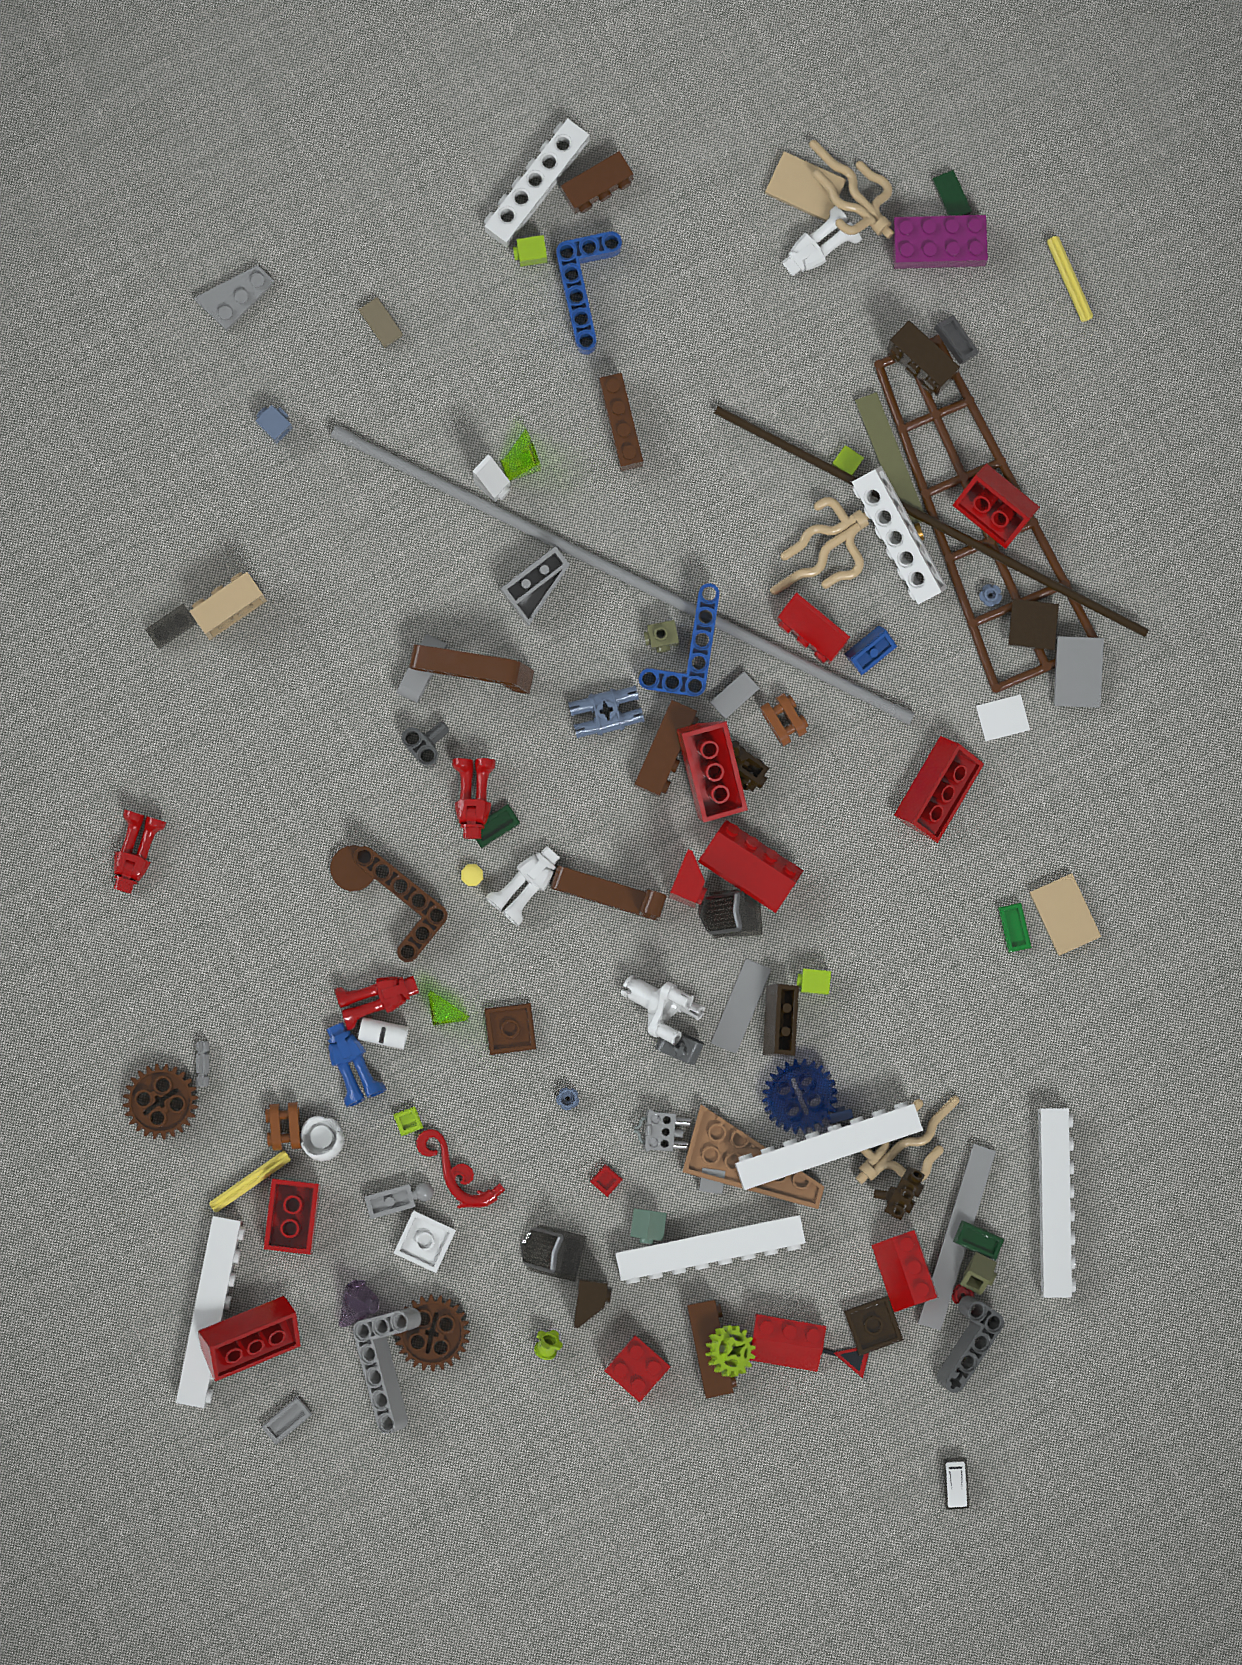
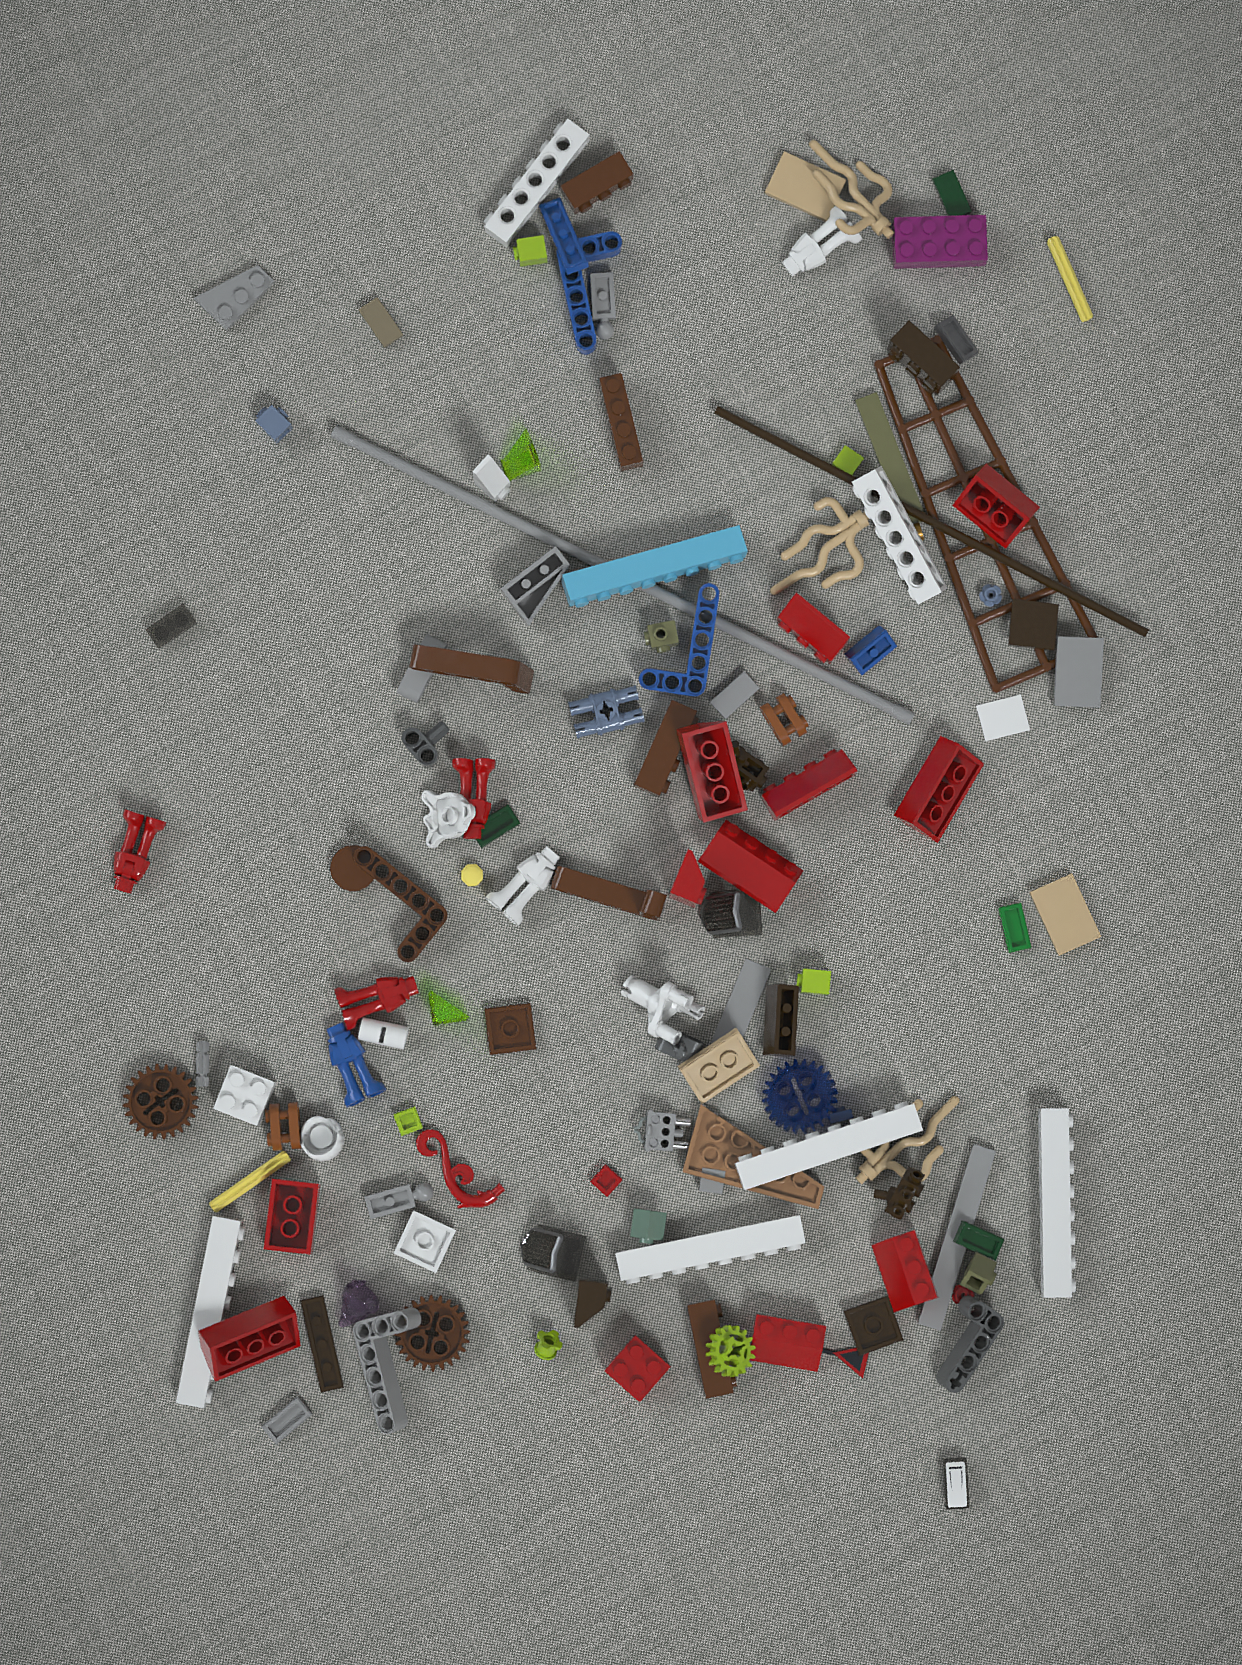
(227, 605): tan brick -> none
(244, 1095): none -> white brick
(322, 1343): none -> dark brown tile
(448, 816): none -> white tile
(563, 236): none -> blue tile
(563, 1093): sand blue plate -> none
(603, 303): none -> light grey plate
(654, 566): none -> medium azure brick
(718, 1065): none -> tan tile
(808, 784): none -> red slope

